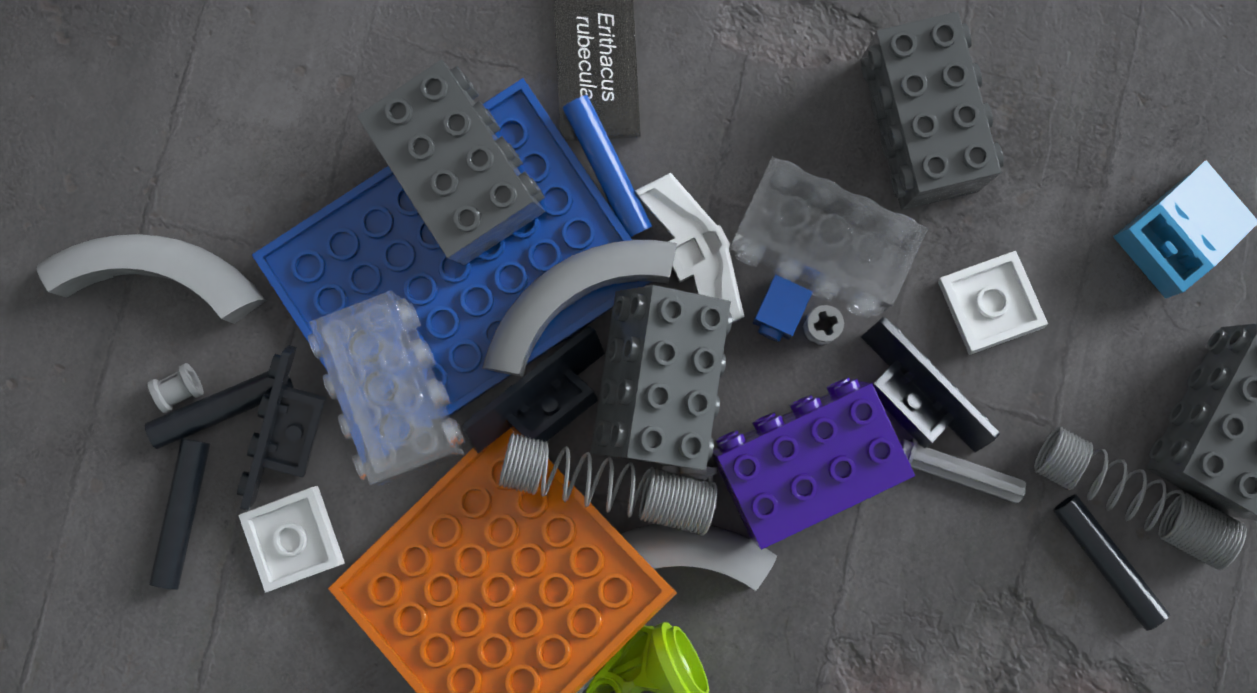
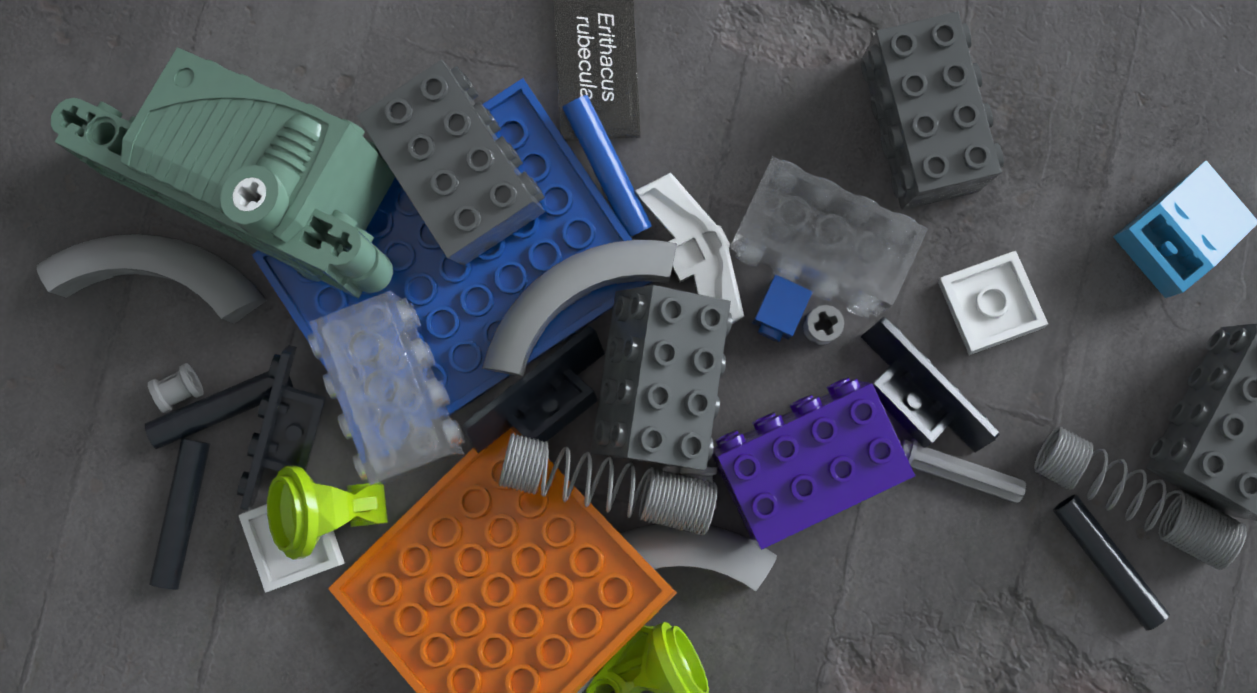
(246, 167): none -> sand green piece
(305, 511): none -> lime piece

